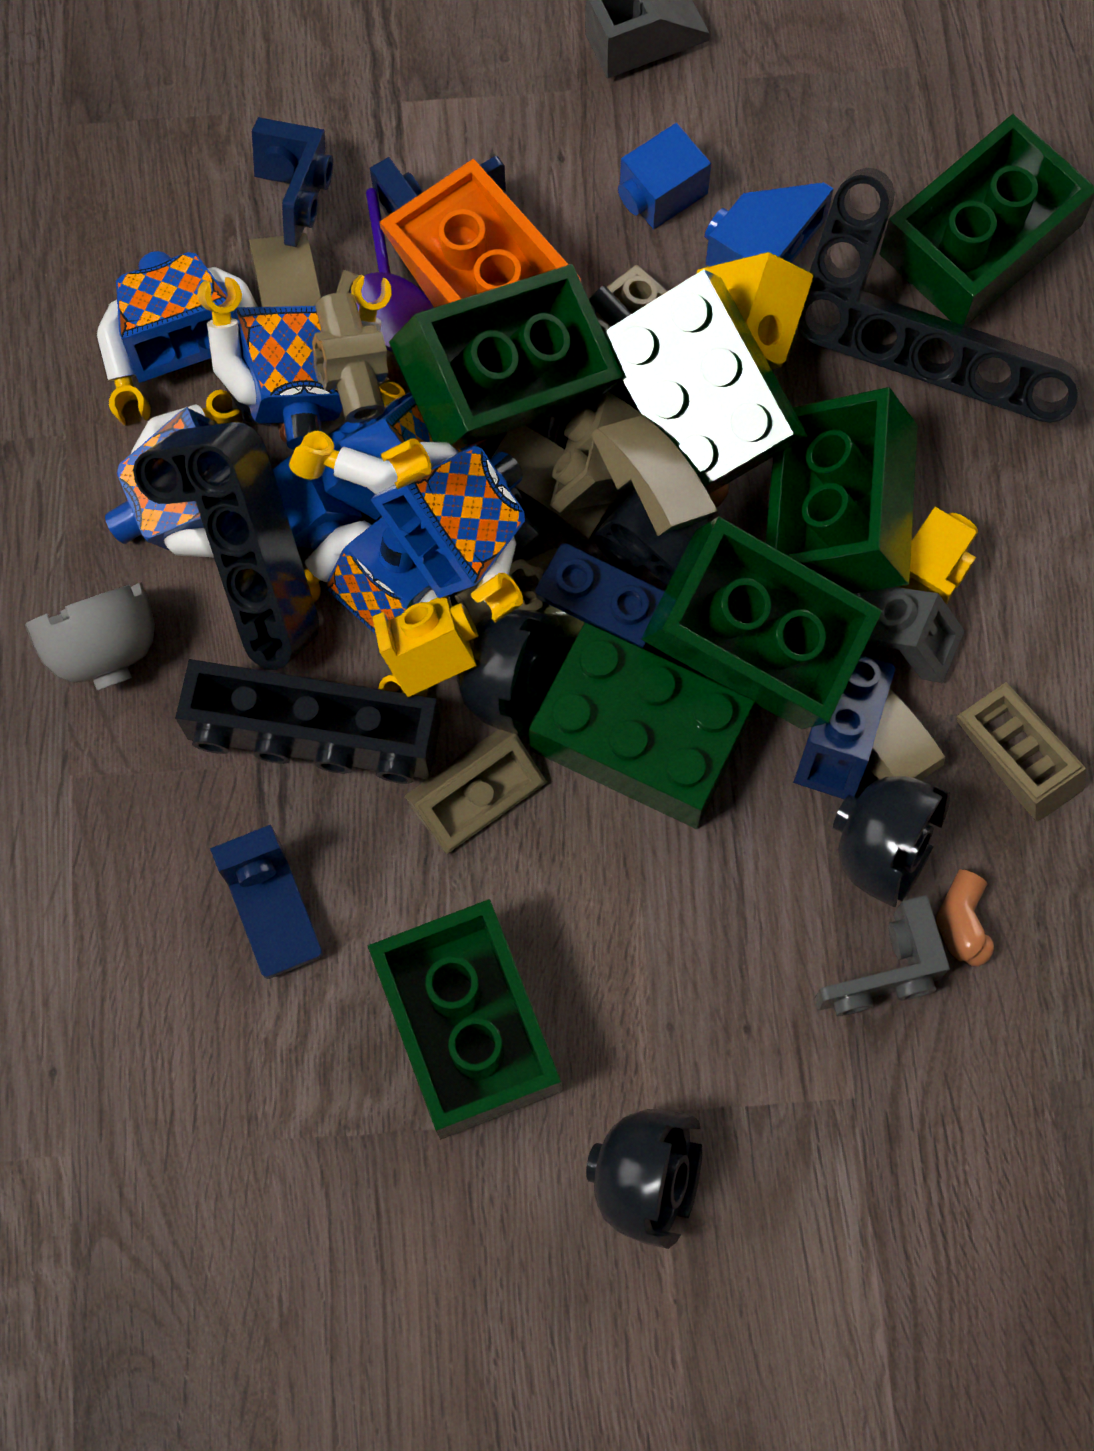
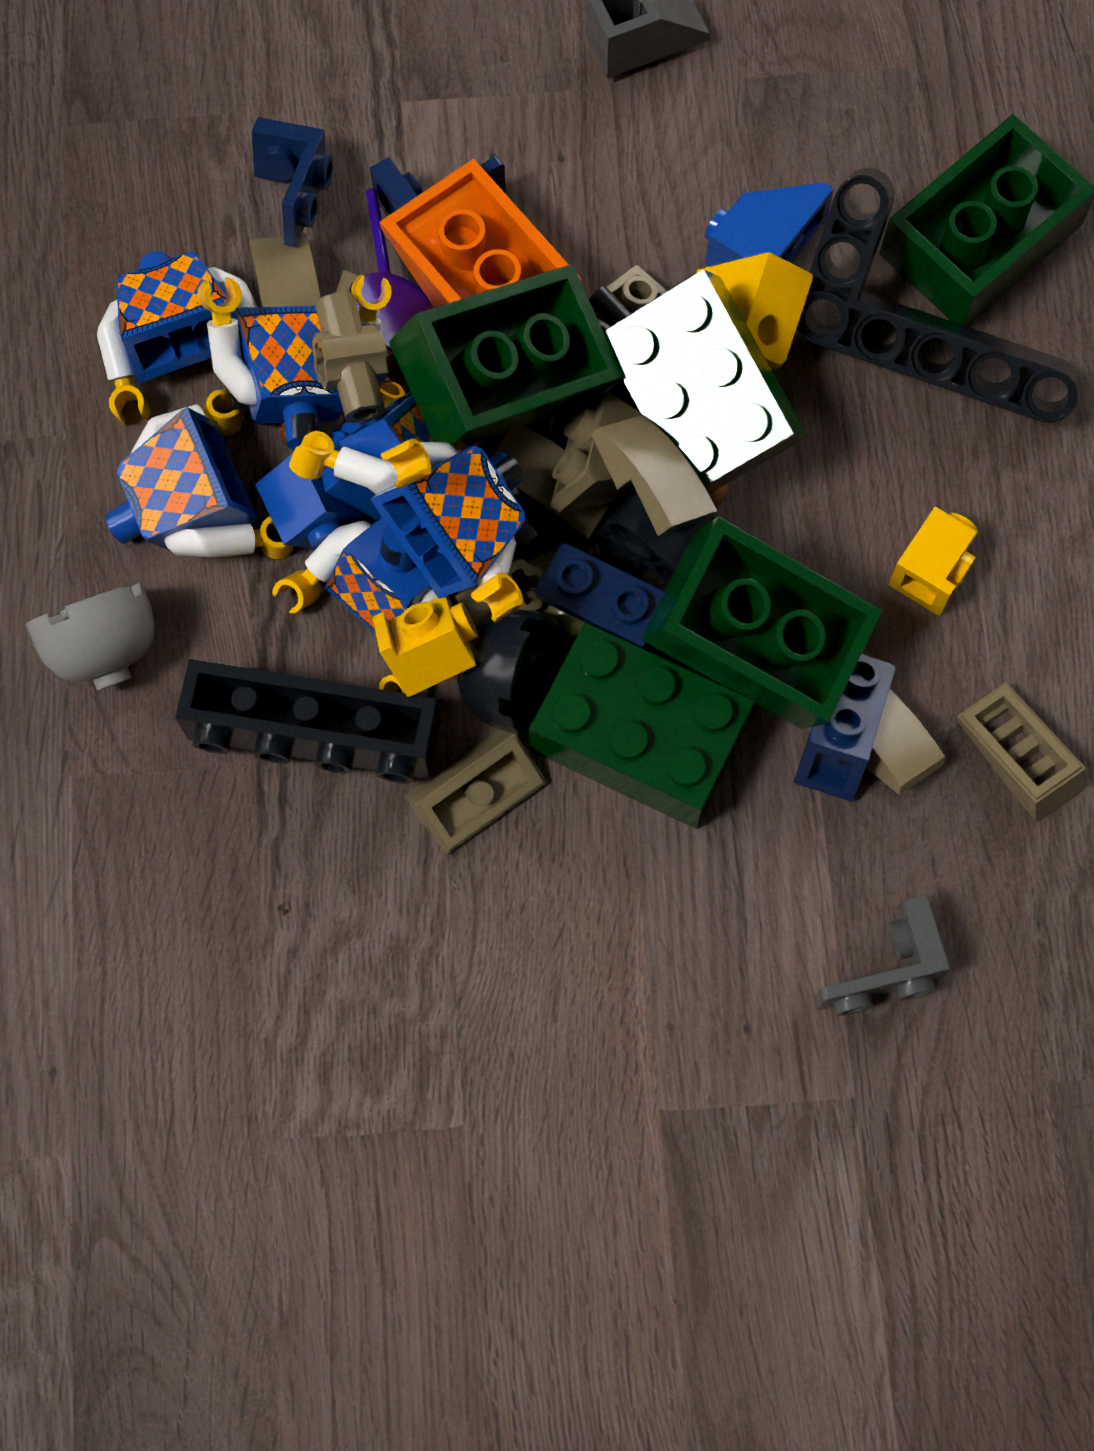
(247, 530): black beam -> none
(268, 901): dark blue bracket -> none
(465, 1019): dark green brick -> none
(647, 1174): black cylinder -> none
(663, 176): blue brick -> none
(848, 491): dark green brick -> none
(889, 834): black cylinder -> none
(918, 627): dark grey bracket -> none
(959, 923): nougat arm -> none

